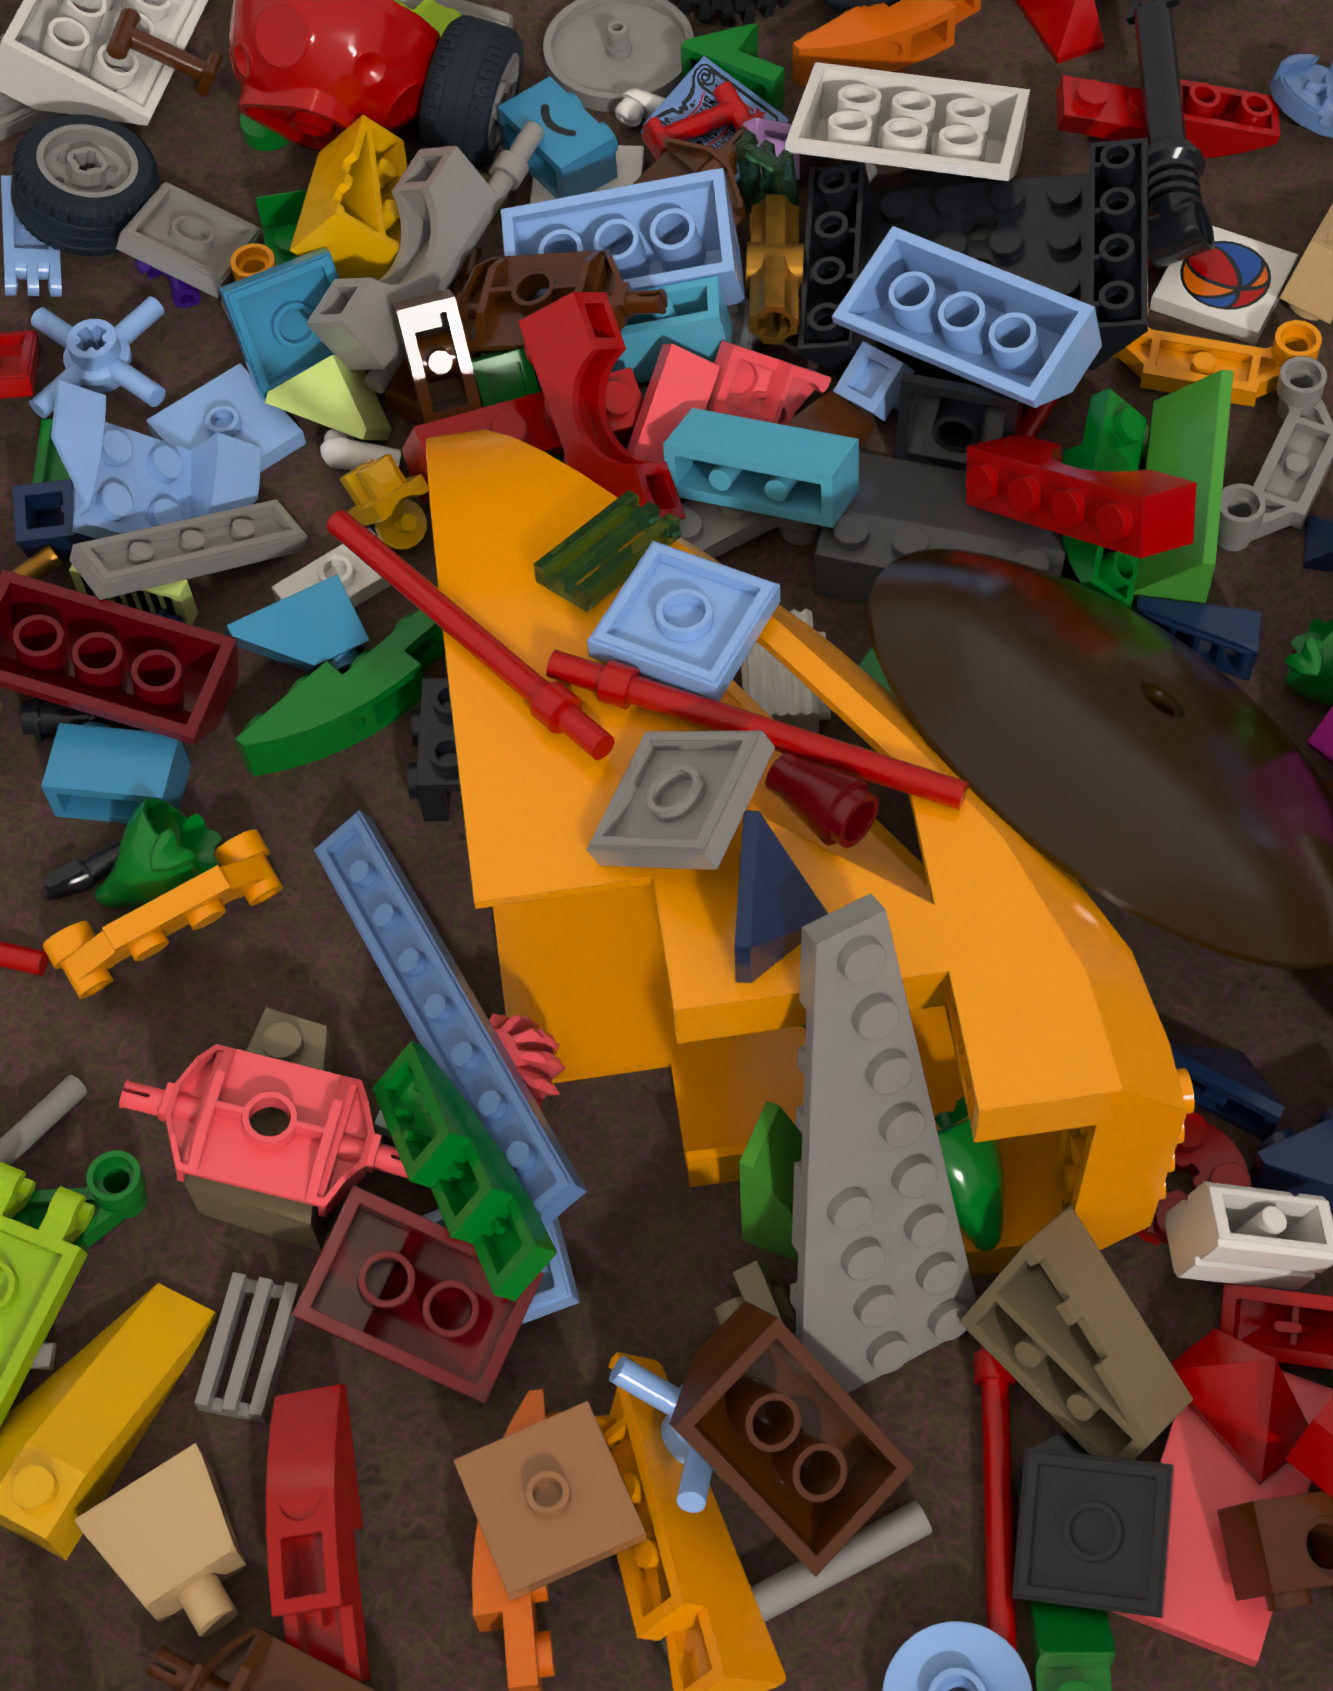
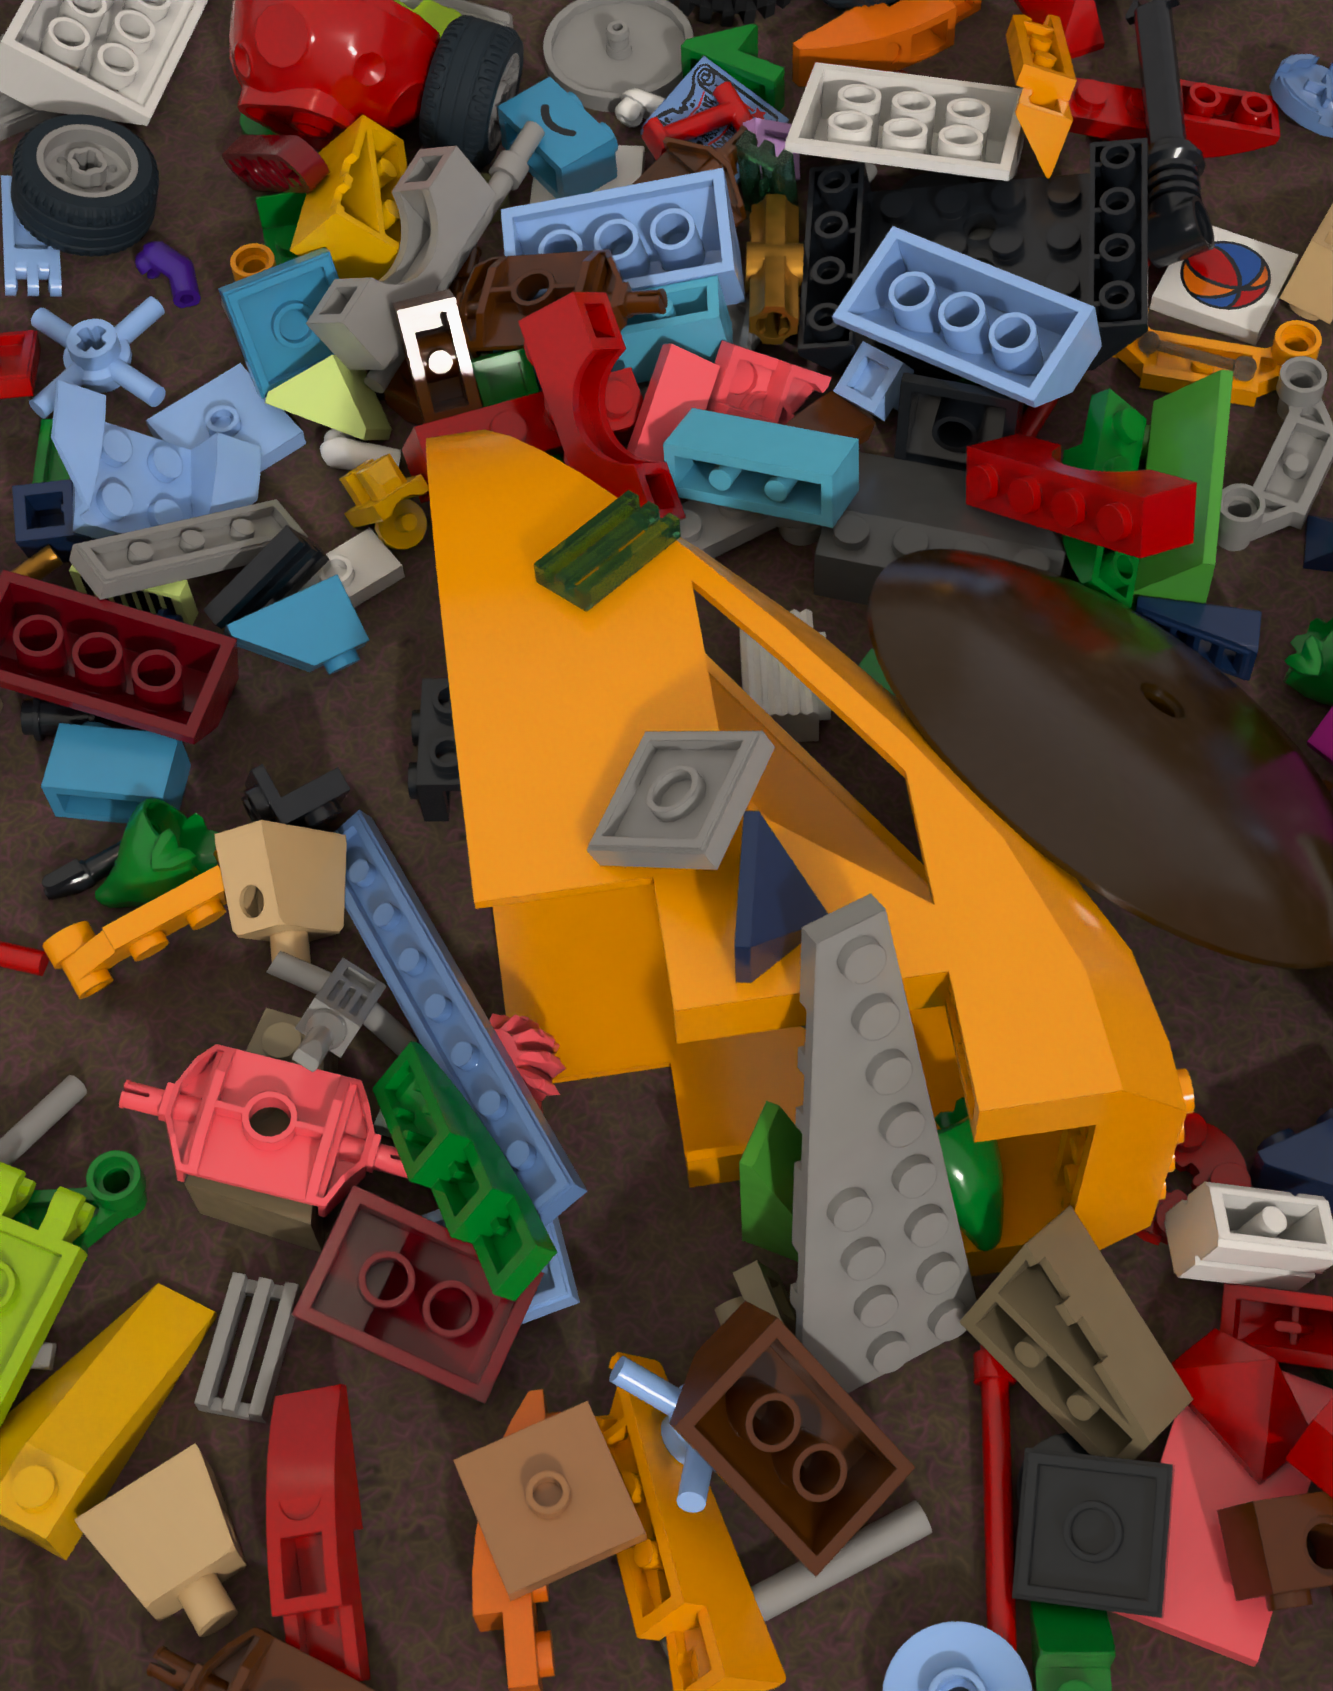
(128, 36): reddish brown piece -> none
(187, 238): light grey plate -> none
(269, 577): none -> black tile
(276, 163): none -> dark red beam
(283, 884): none -> tan torso
(306, 807): none -> black bracket
(338, 710): green slope -> none
(339, 1009): none -> light grey piece
(550, 702): red bar -> none
(622, 686): red bar -> none
(685, 620): light blue plate -> none
(825, 800): dark red cone -> none
(1048, 79): none -> light orange wedge
(1230, 1088): dark blue slope -> none
(1243, 367): none -> clear smoke hinge

